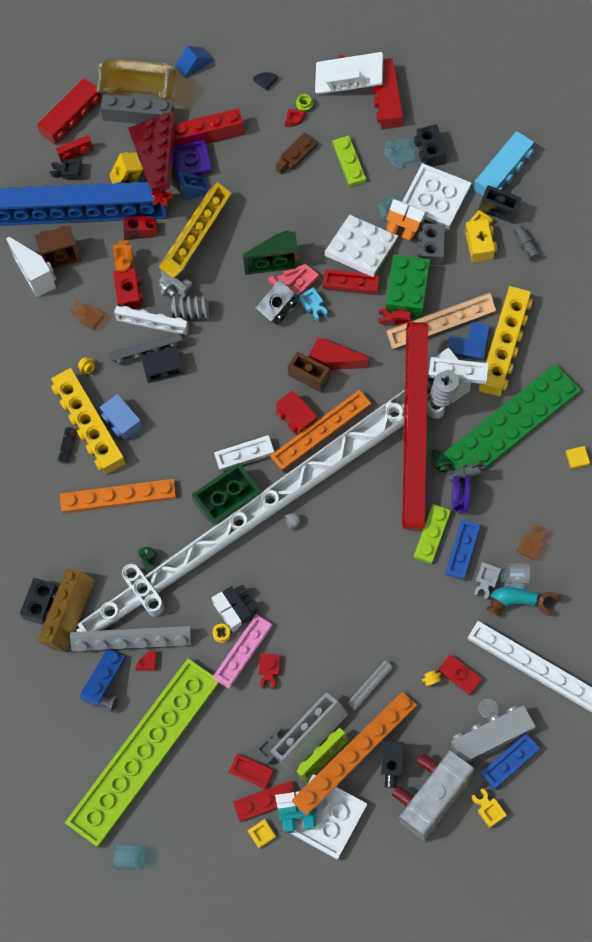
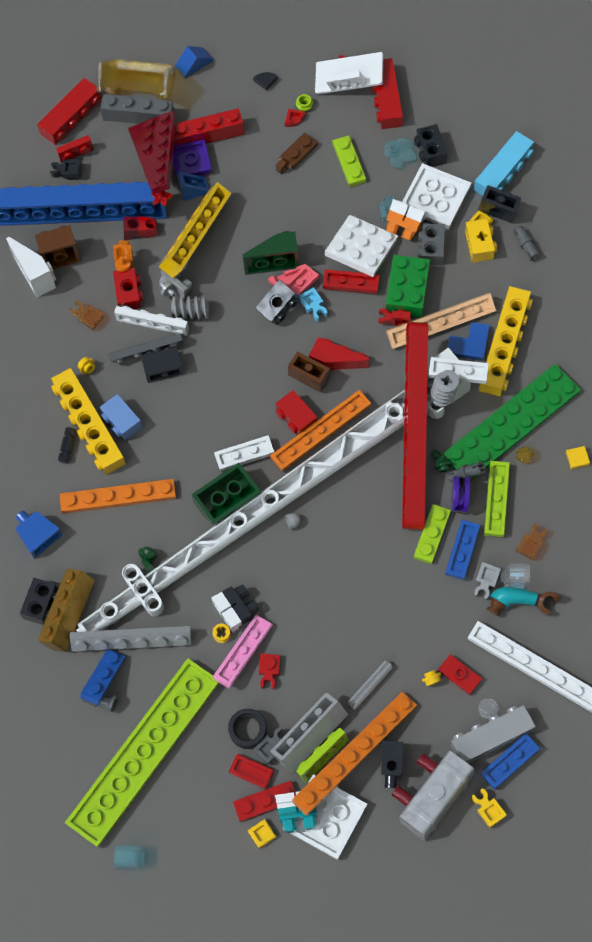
(36, 532): none -> blue torso
(126, 169): yellow brick -> none
(147, 662): red tile -> none
(245, 744): none -> black tyre
(496, 499): none -> lime plate
(524, 454): none -> clear yellow plate

